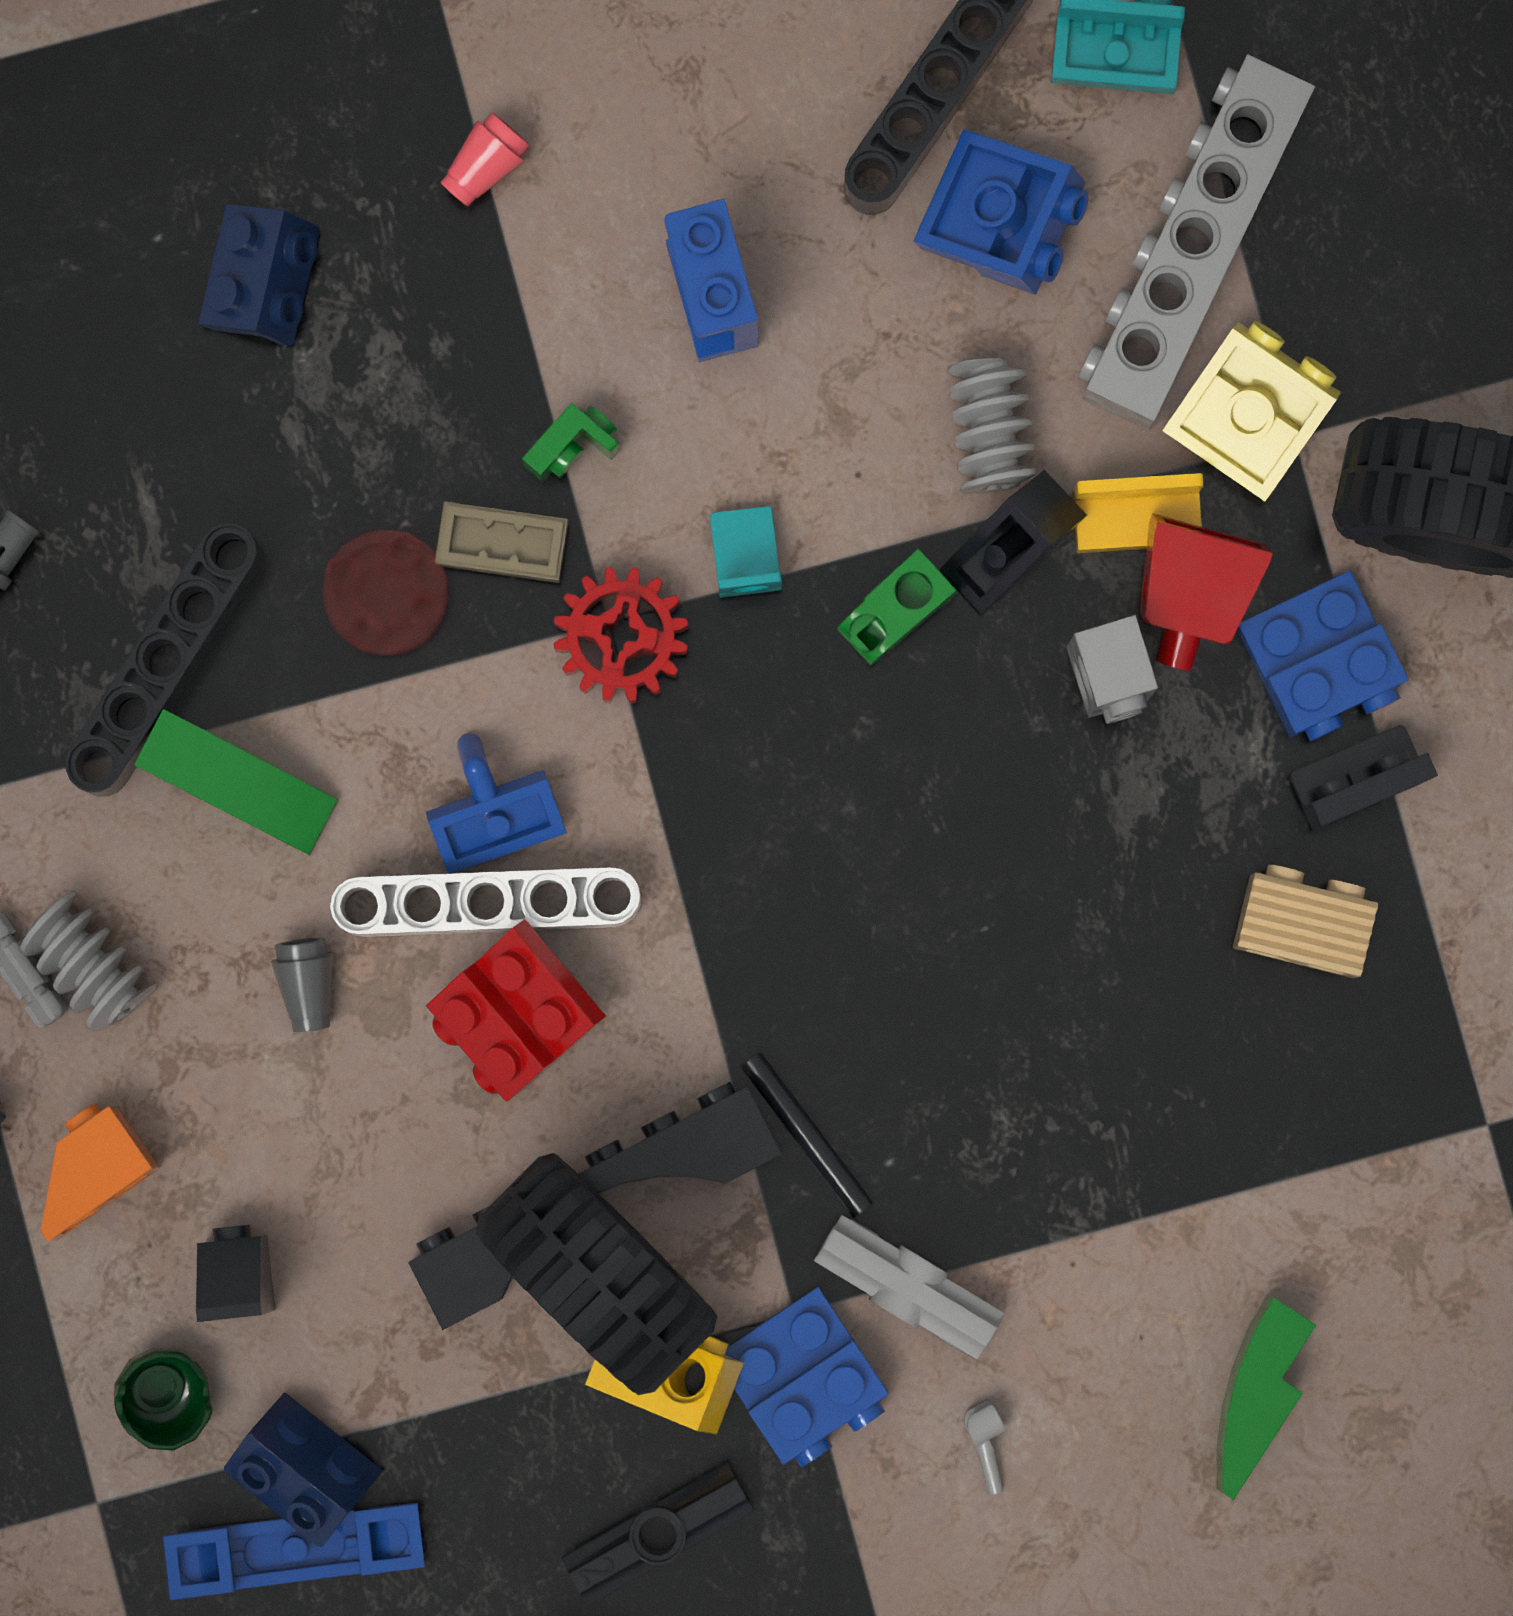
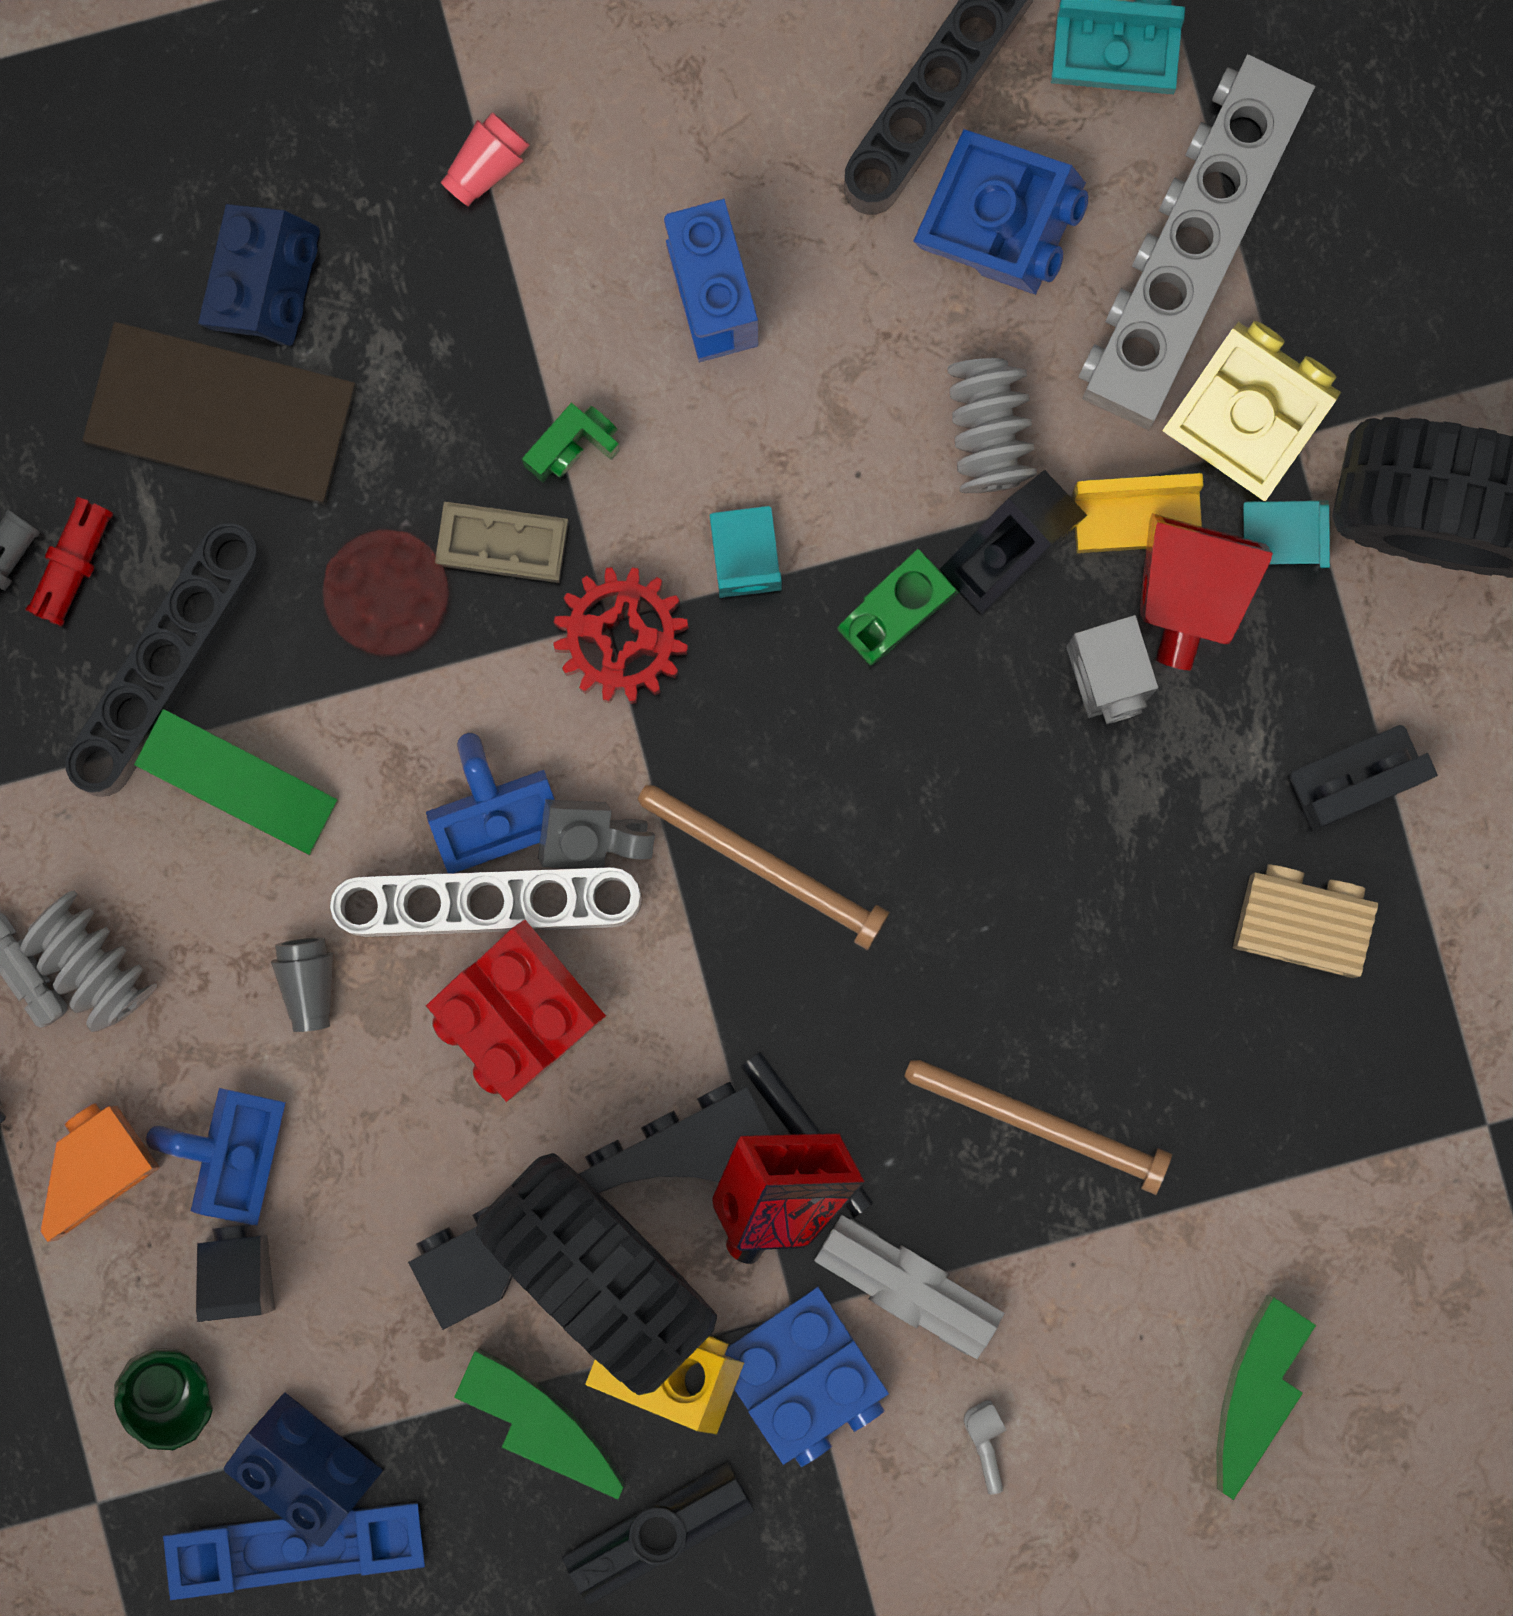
(69, 561): none -> red pin
(219, 413): none -> dark brown tile
(233, 1156): none -> blue plate
(540, 1423): none -> green slope
(581, 834): none -> dark grey plate
(765, 865): none -> medium nougat bar
(783, 1191): none -> red torso
(1043, 1124): none -> medium nougat bar
(1291, 529): none -> teal bracket
(1323, 657): blue plate -> none

